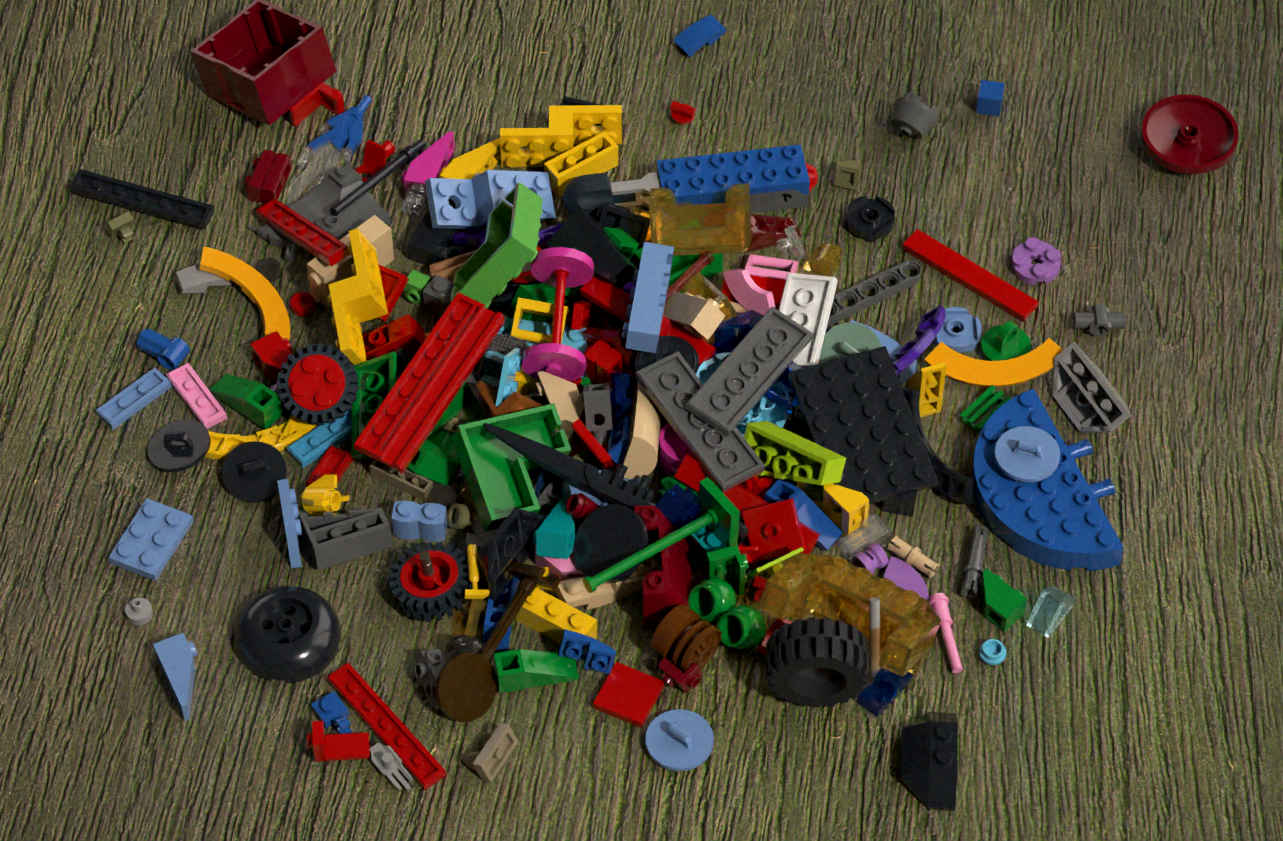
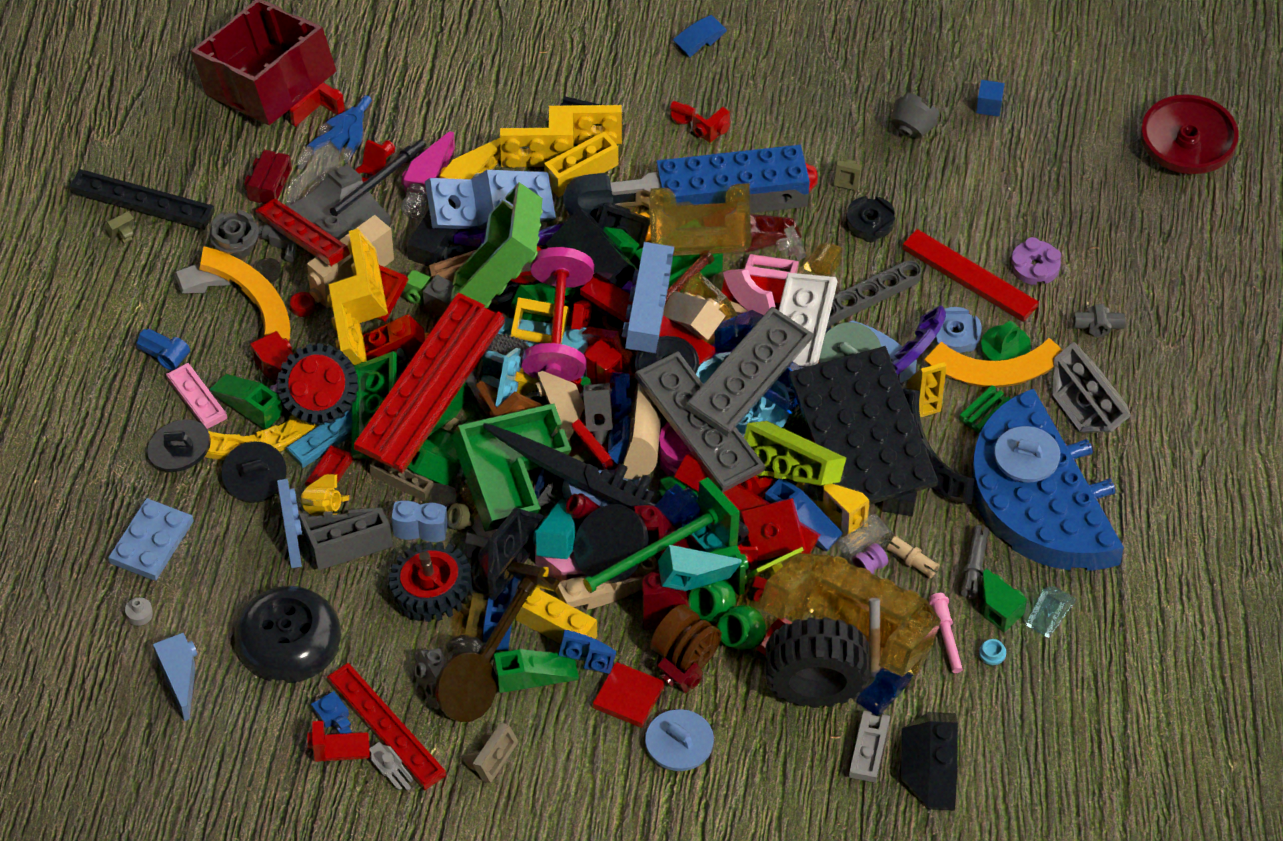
(133, 398): medium blue tile -> none
(234, 233): none -> dark grey cone
(473, 569): yellow piece -> none
(690, 568): none -> teal slope
(712, 127): none -> red bracket
(869, 747): none -> light grey plate
(906, 577): medium lavender tile -> none

